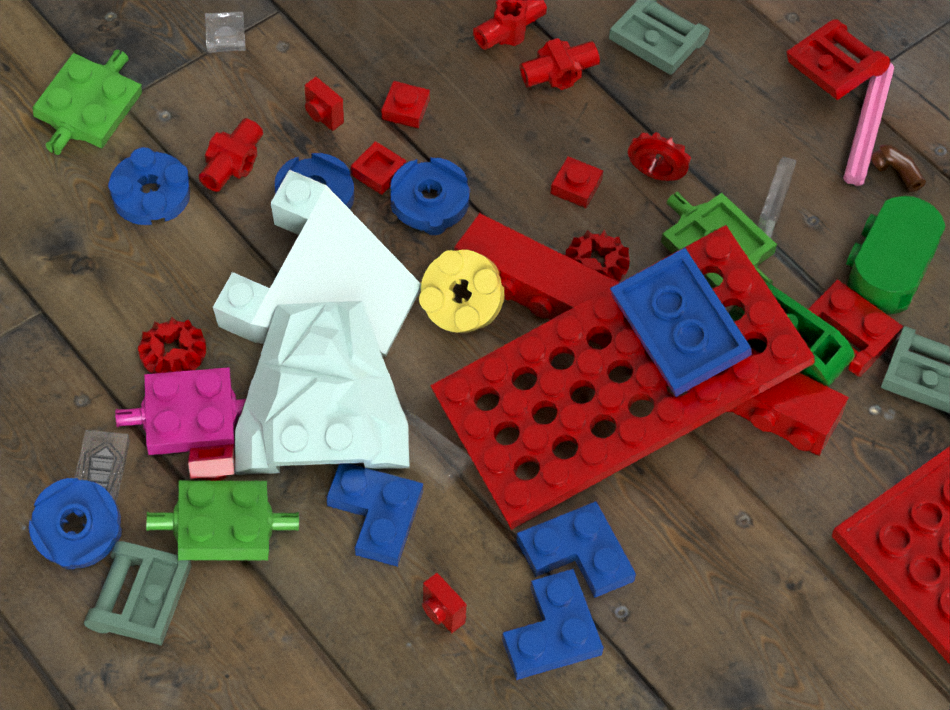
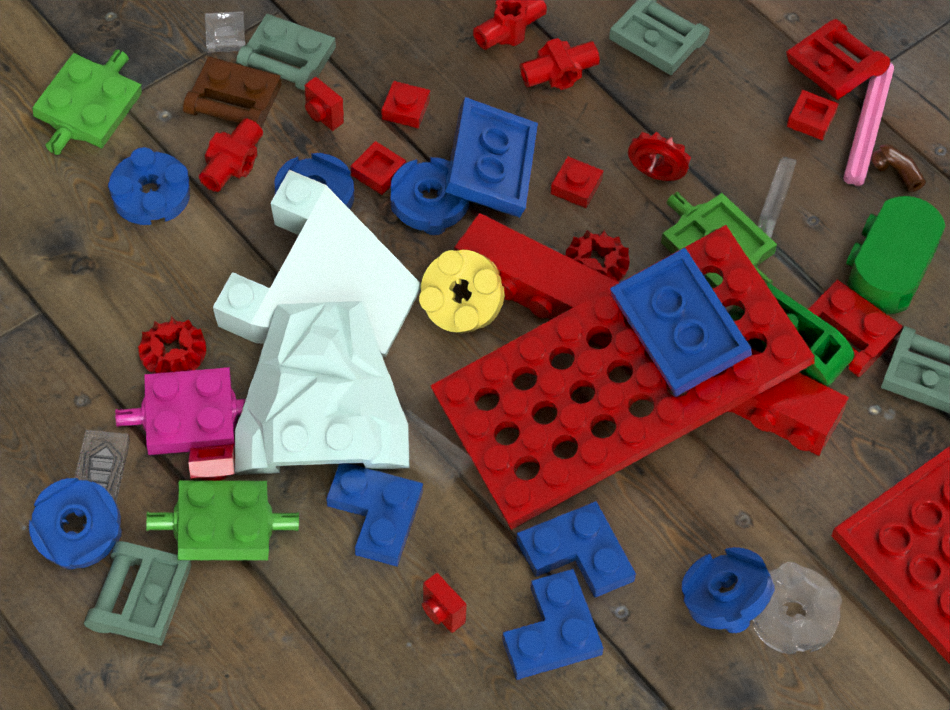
(232, 85): none -> reddish brown plate
(288, 44): none -> sand green plate
(491, 157): none -> blue plate
(732, 608): none -> blue plate
(800, 632): none -> clear plate
(812, 115): none -> red plate

